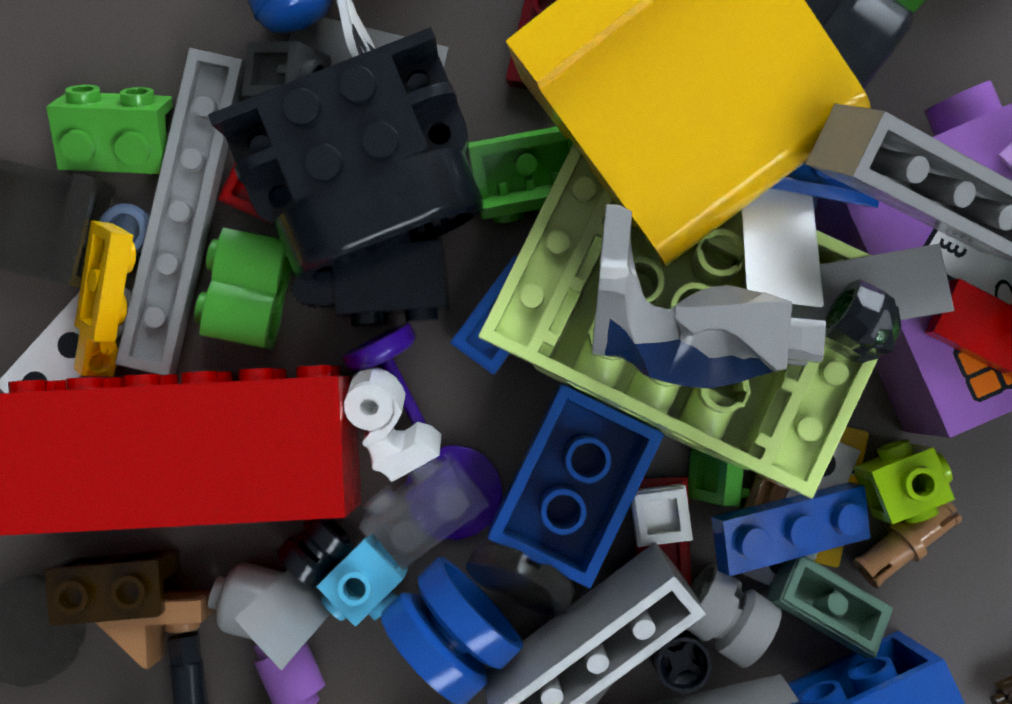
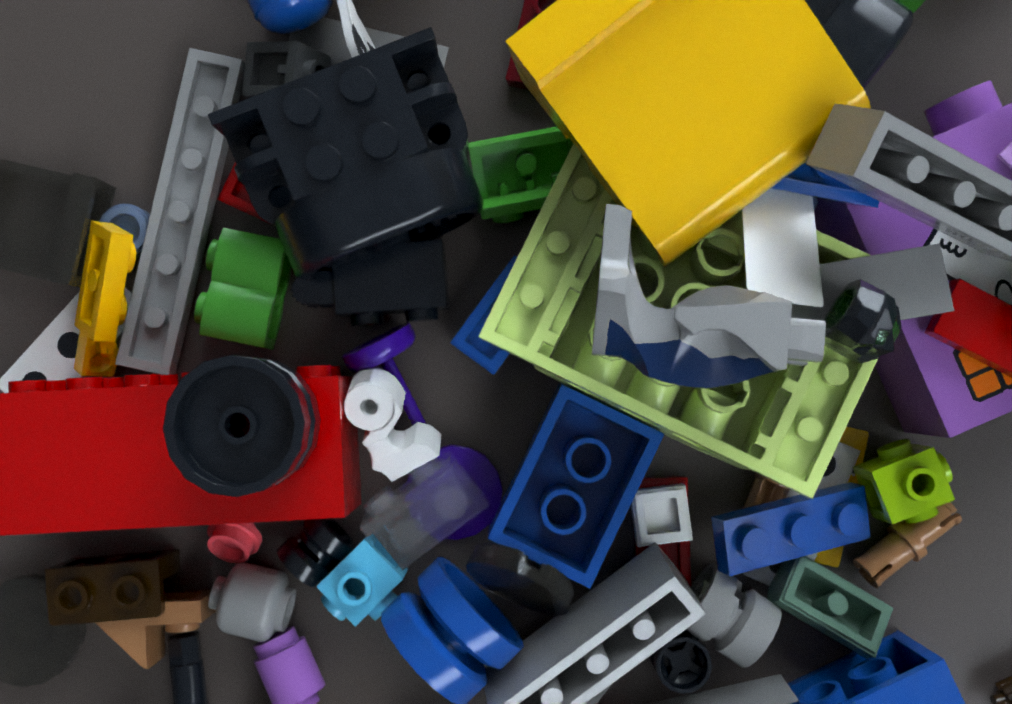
(109, 129): bright green bracket -> none
(206, 424): none -> black wheel
(233, 541): none -> coral plate
(283, 618): light grey sticker -> none
(715, 480): bright green tile -> none

